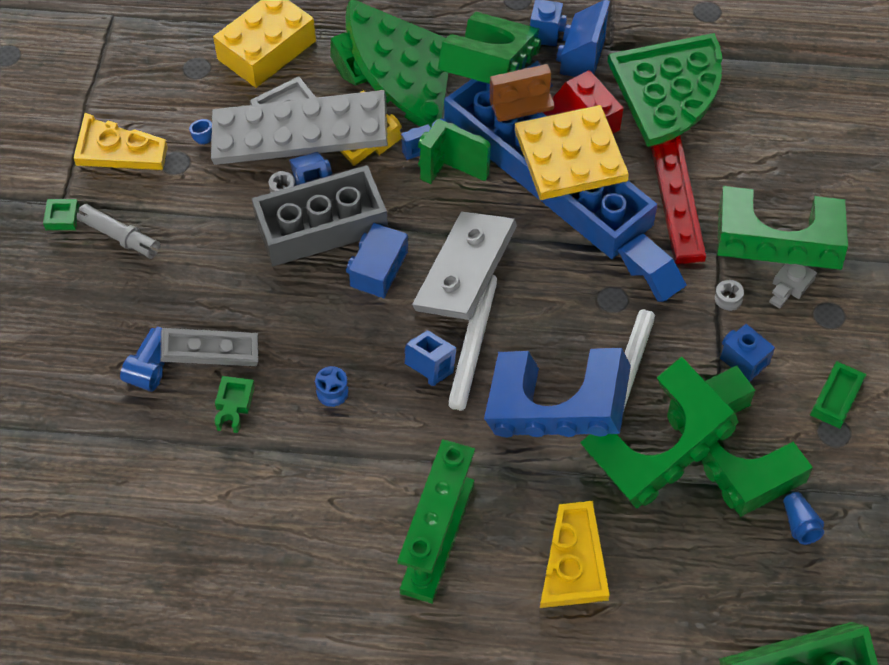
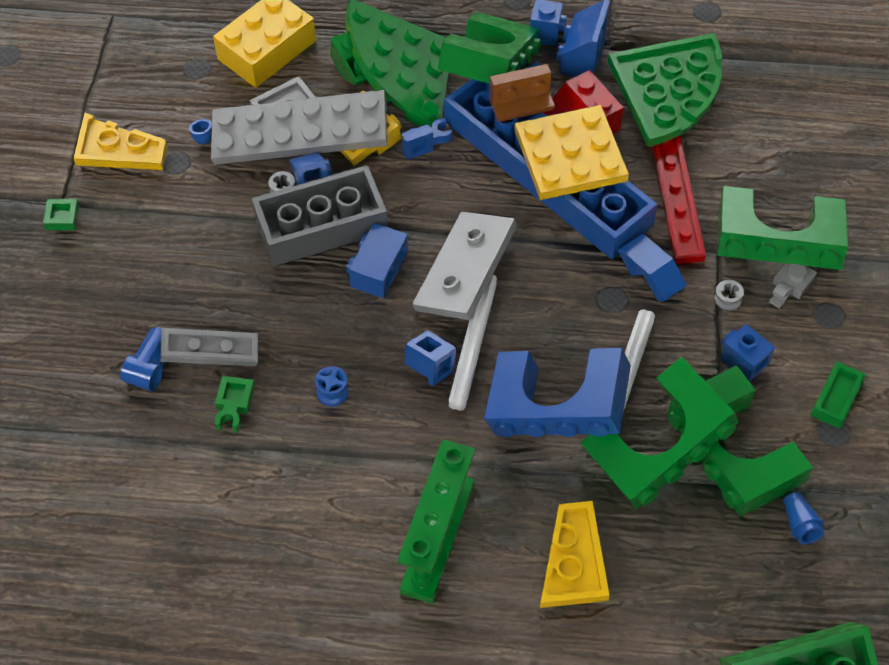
(128, 236): light grey pin -> none
(454, 147): green bracket -> none

